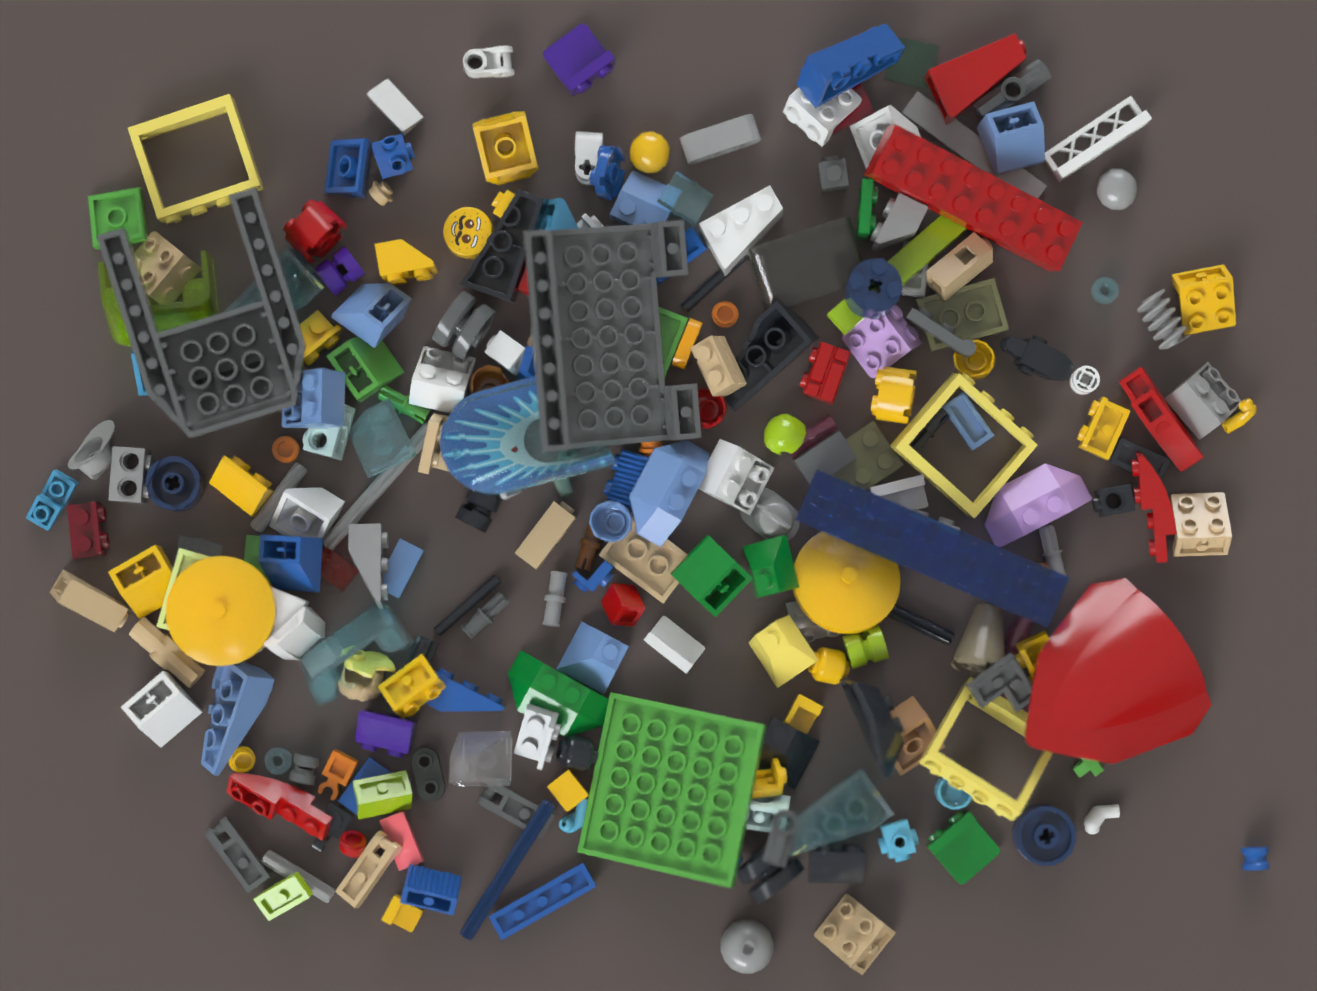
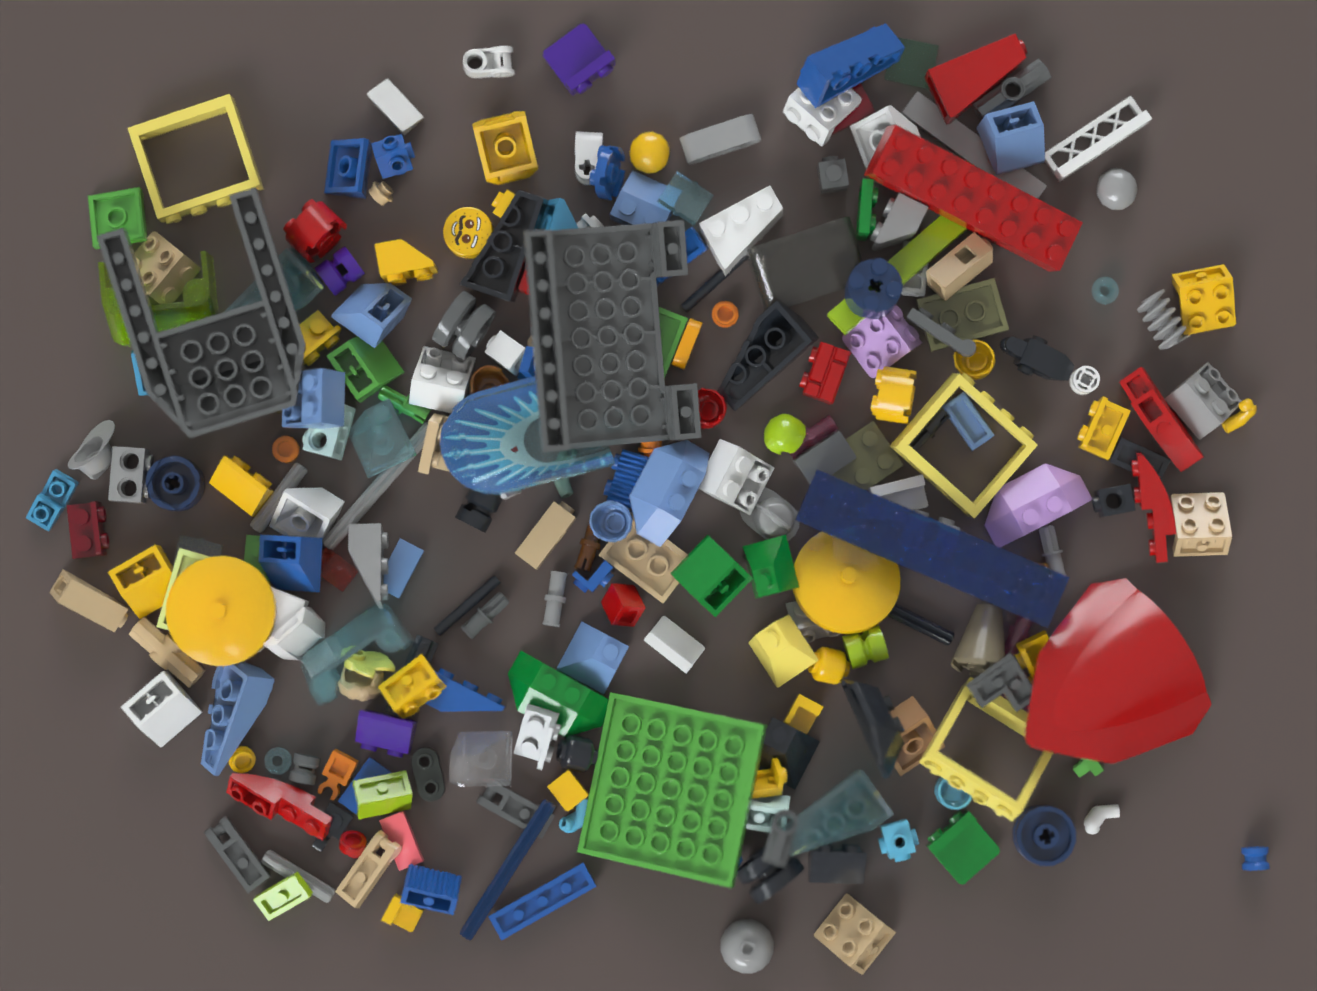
(718, 365): tan brick -> none

